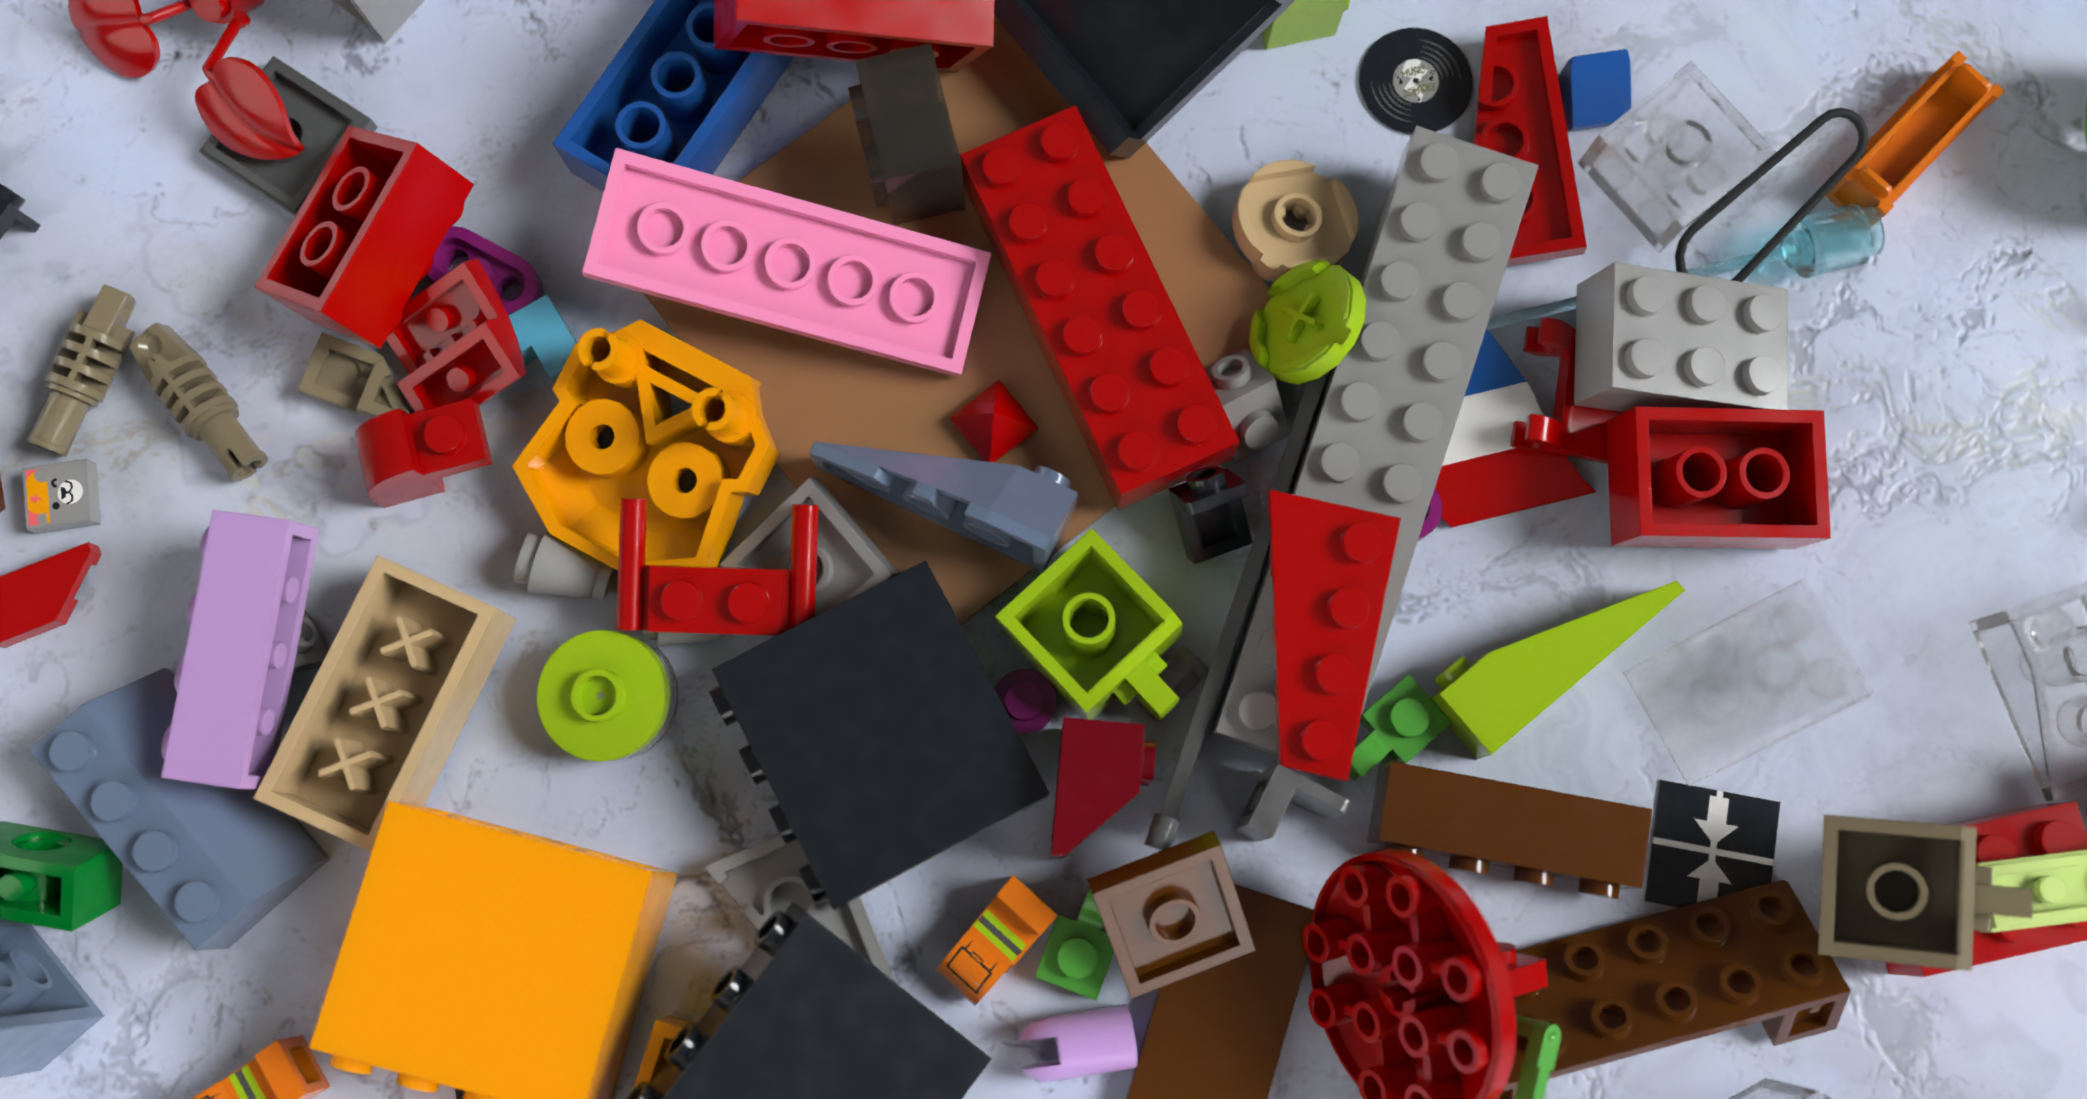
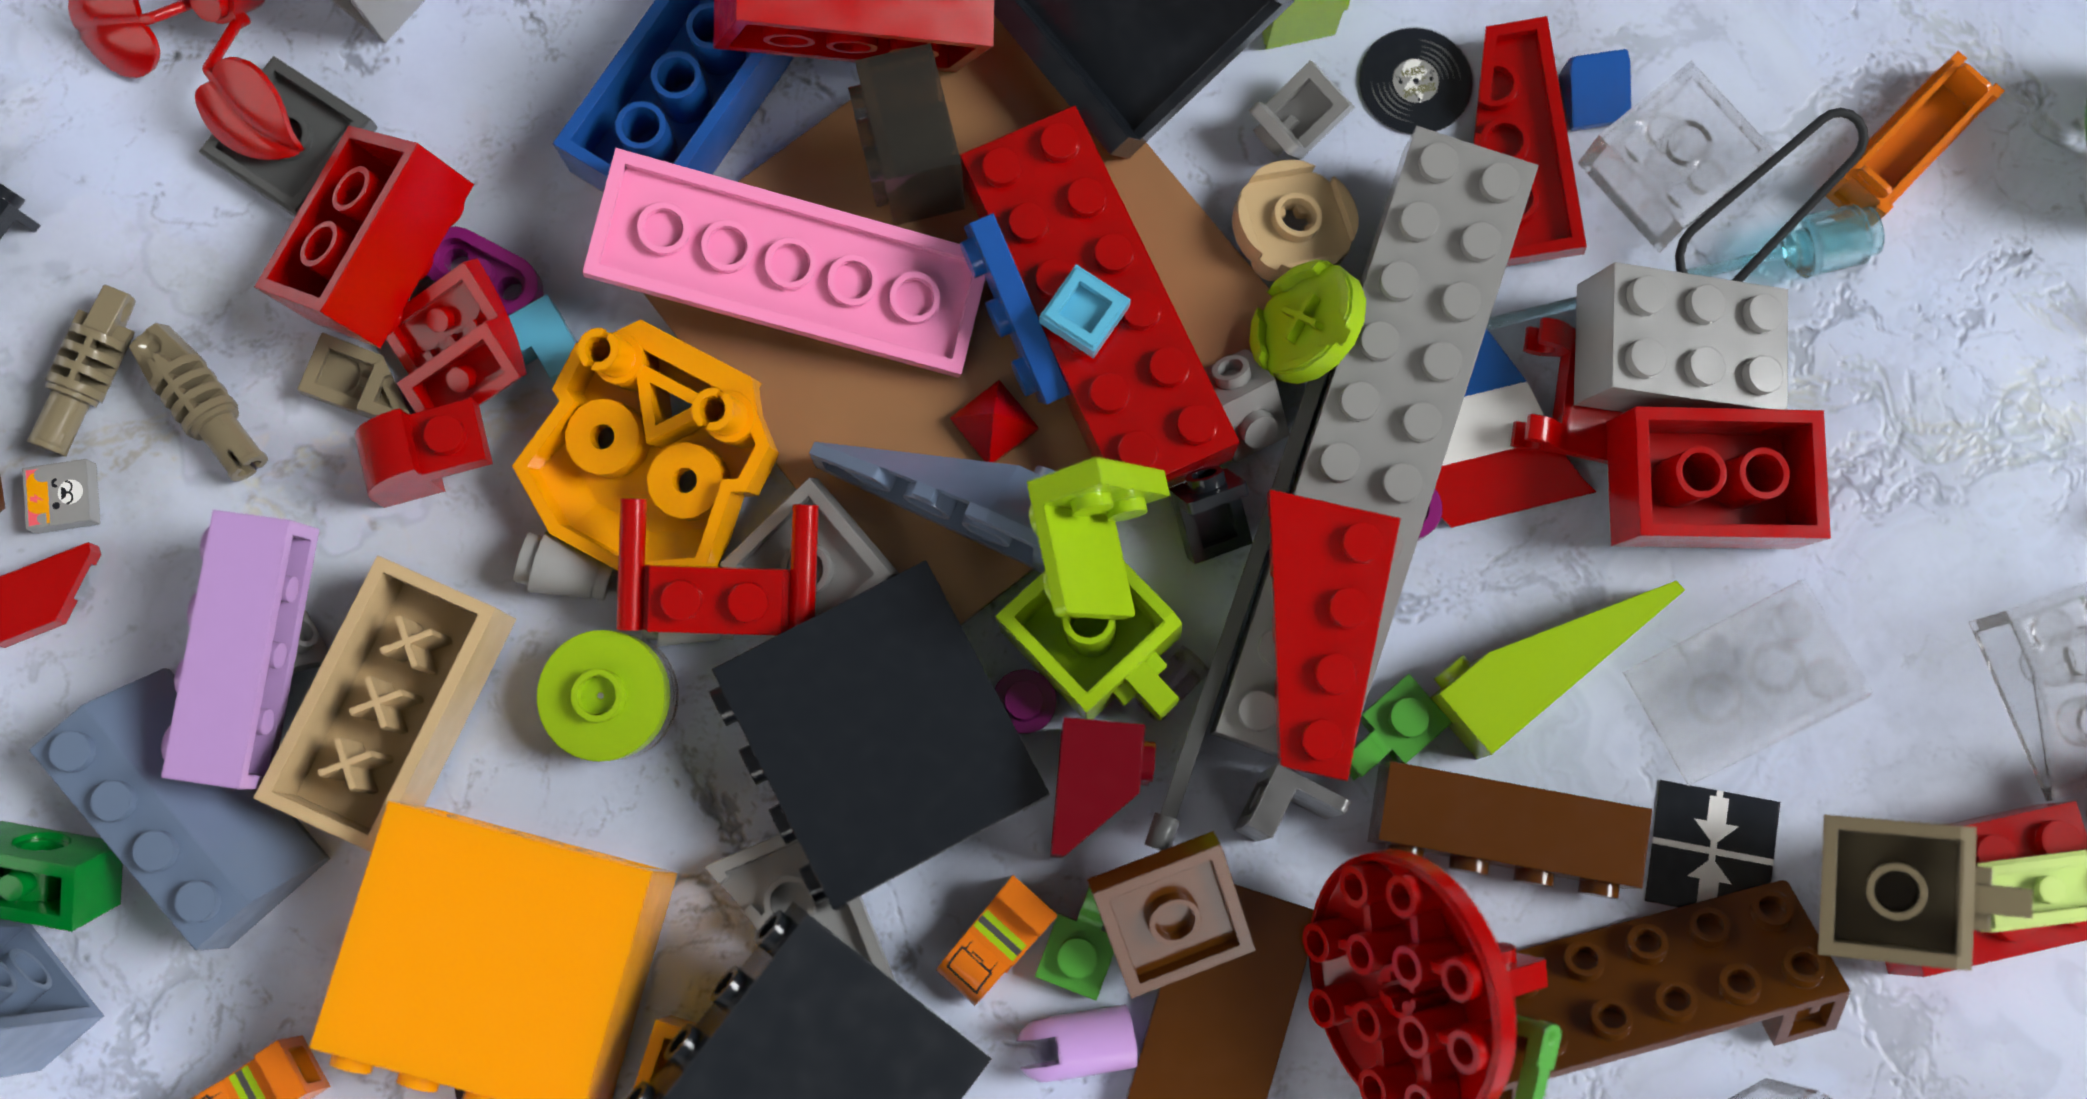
(1013, 310): none -> blue plate
(1078, 534): none -> lime bracket
(1084, 311): none -> medium azure tile
(1300, 112): none -> light grey bracket

